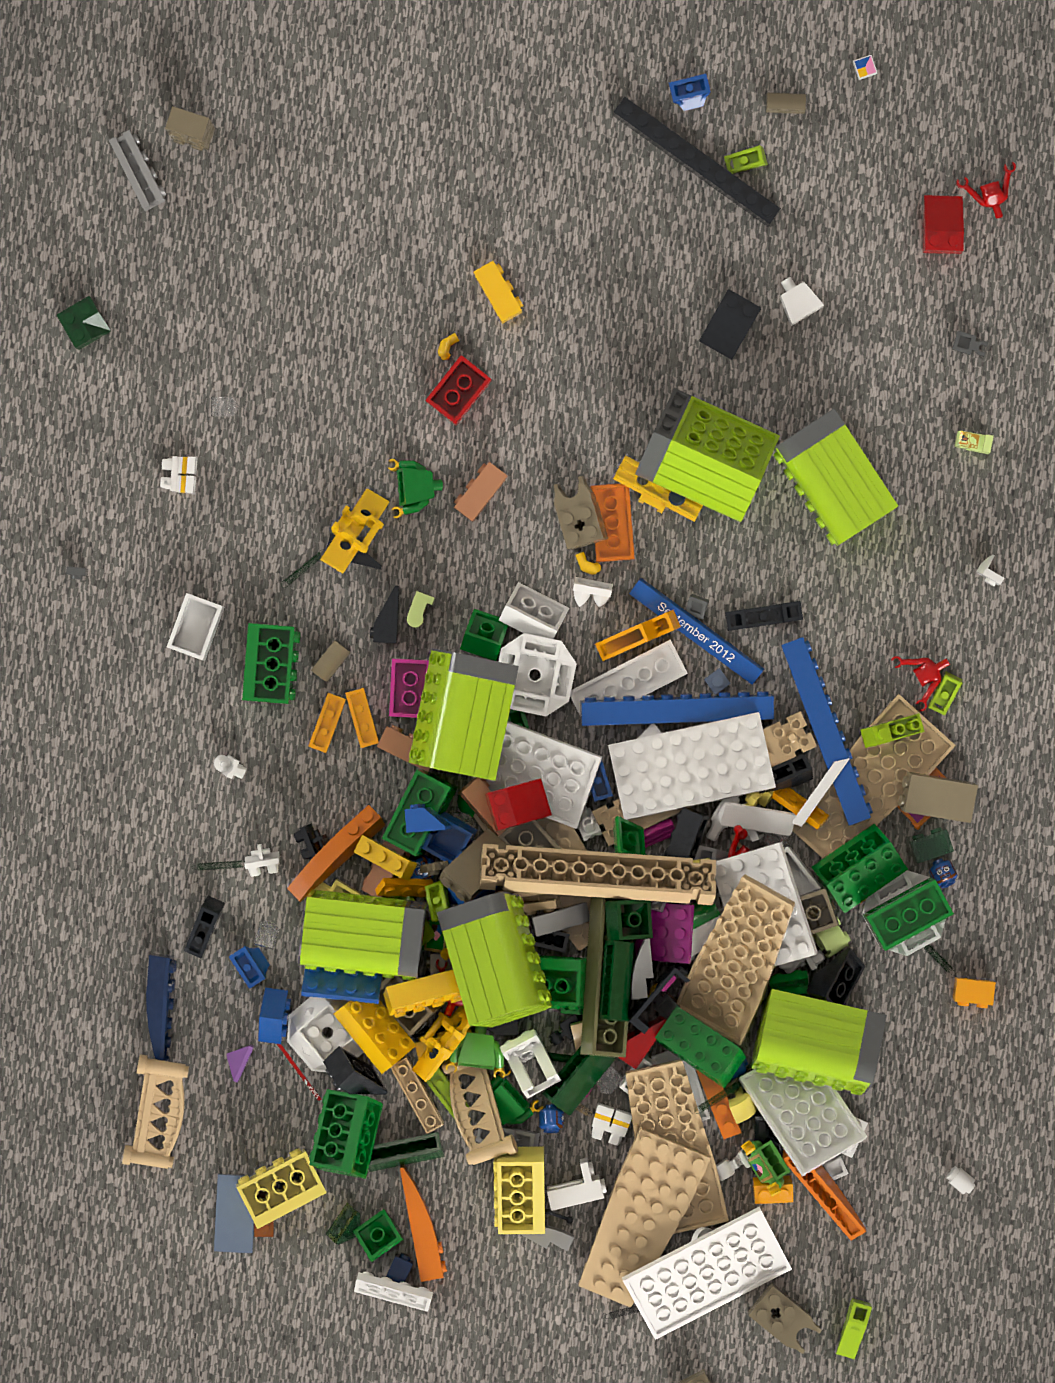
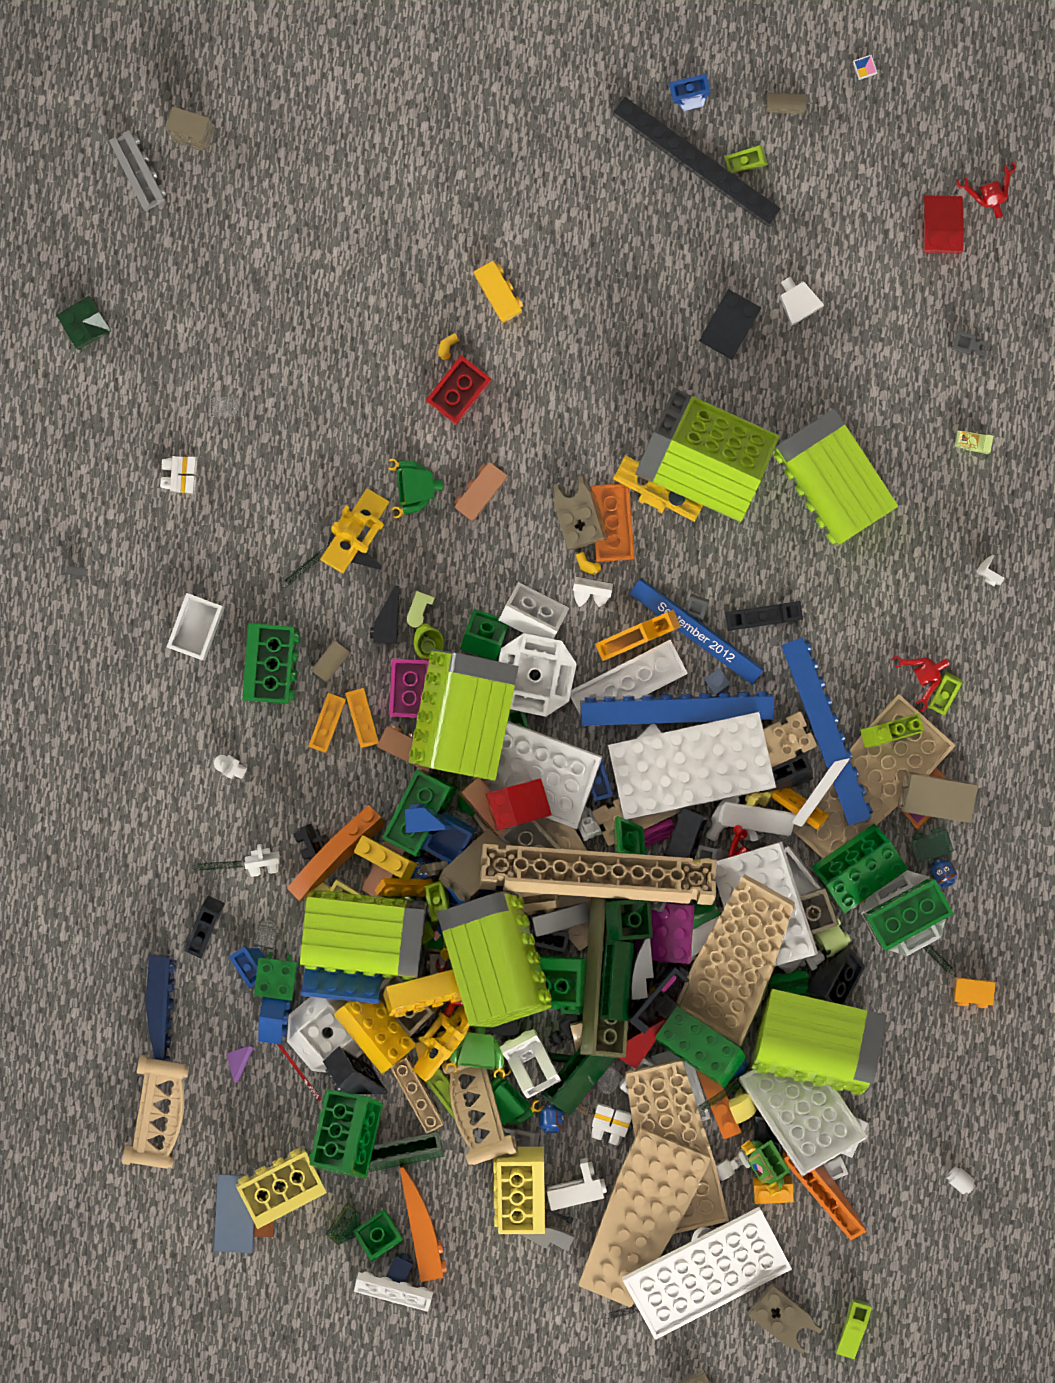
(275, 978): none -> green plate
(424, 644): none -> lime hair

